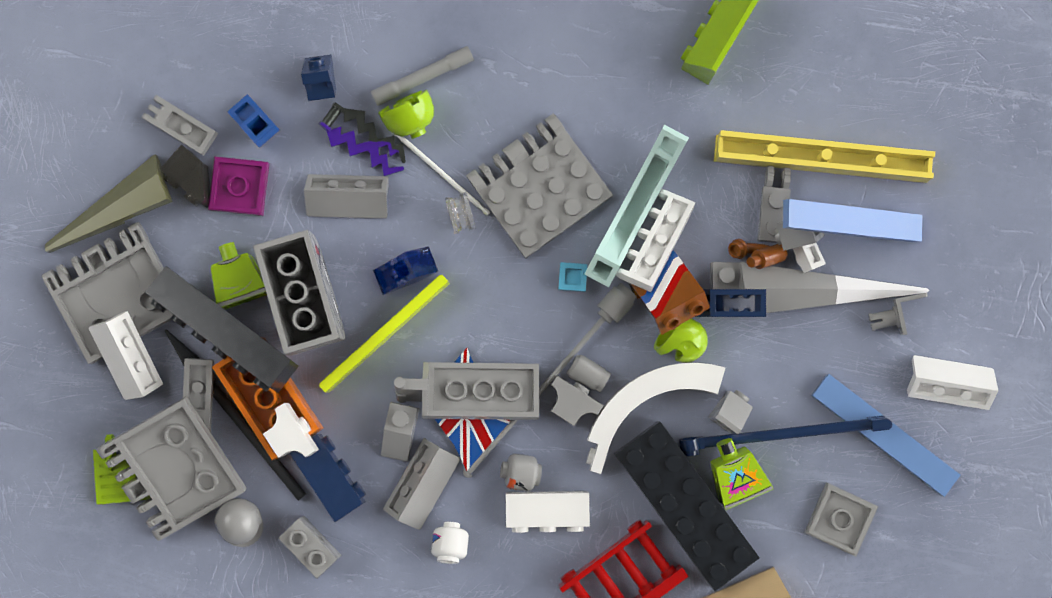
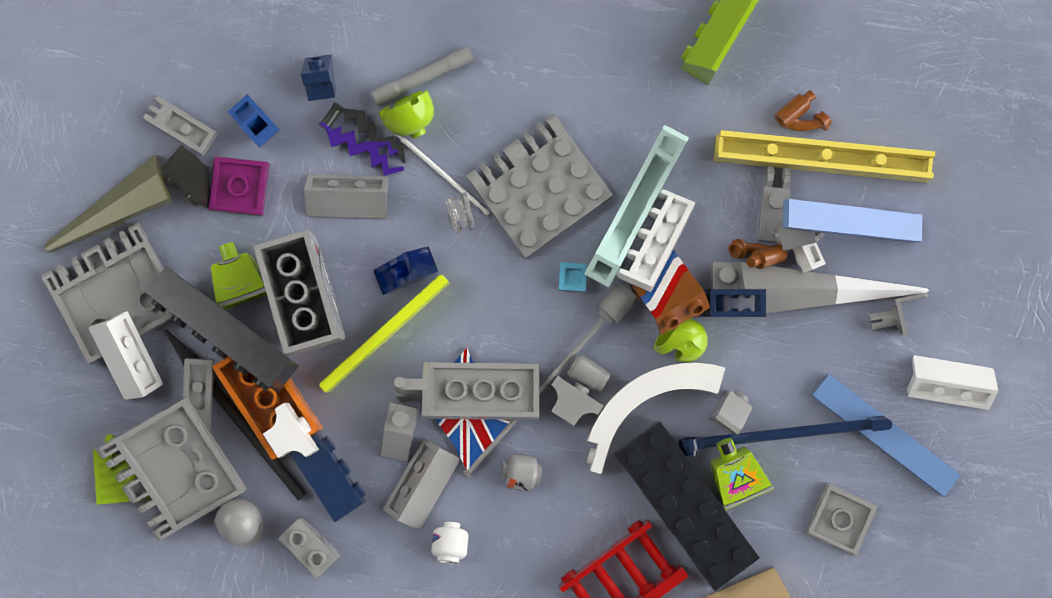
(547, 510): white brick -> none
(788, 115): none -> dark orange plant

